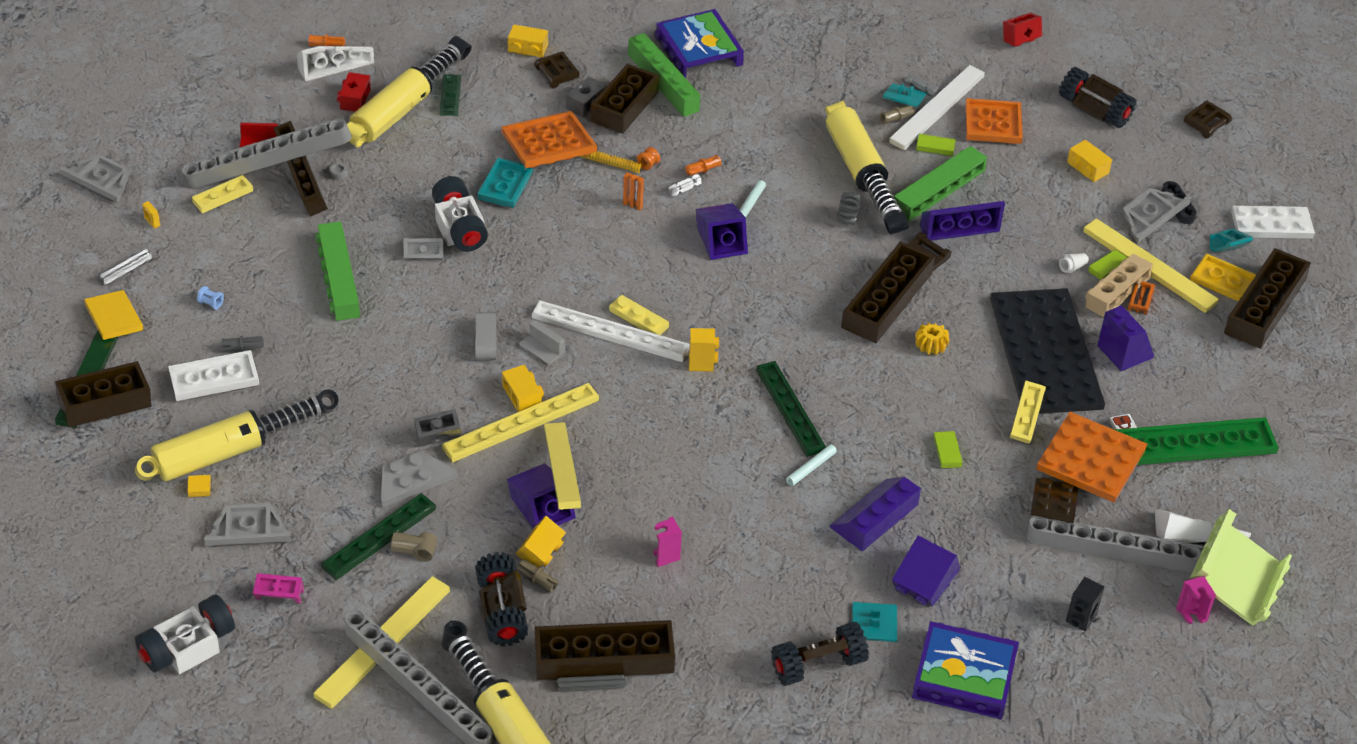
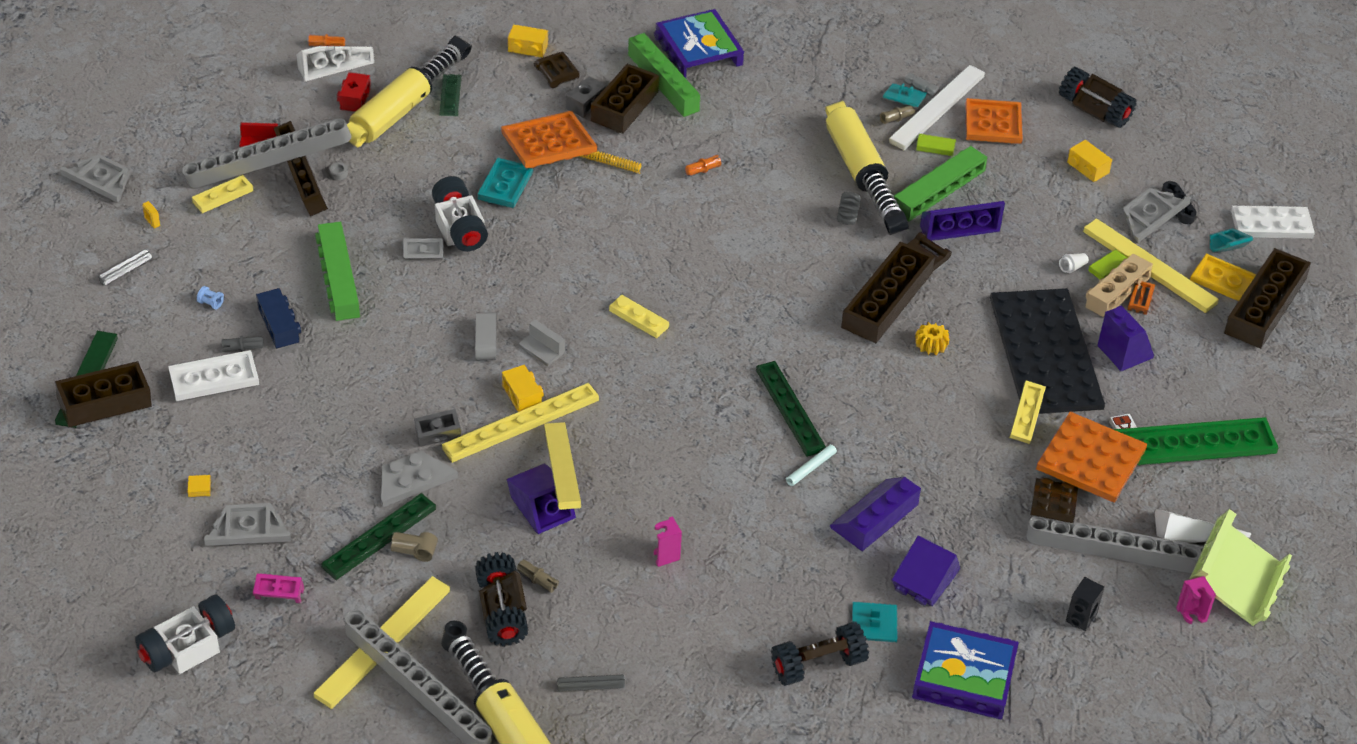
(113, 314): yellow tile -> none
(227, 438): light yellow piece -> none
(278, 318): none -> dark blue brick
(541, 543): yellow brick -> none
(604, 649): dark brown brick -> none
(610, 331): white tile -> none
(629, 190): orange tile -> none
(648, 158): orange wheel -> none
(684, 185): axle -> none
(702, 349): yellow brick -> none
(722, 230): dark purple slope -> none
(752, 198): light aqua piece -> none
(947, 449): lime tile -> none
(1022, 29): red brick -> none
(1203, 115): dark brown plate -> none

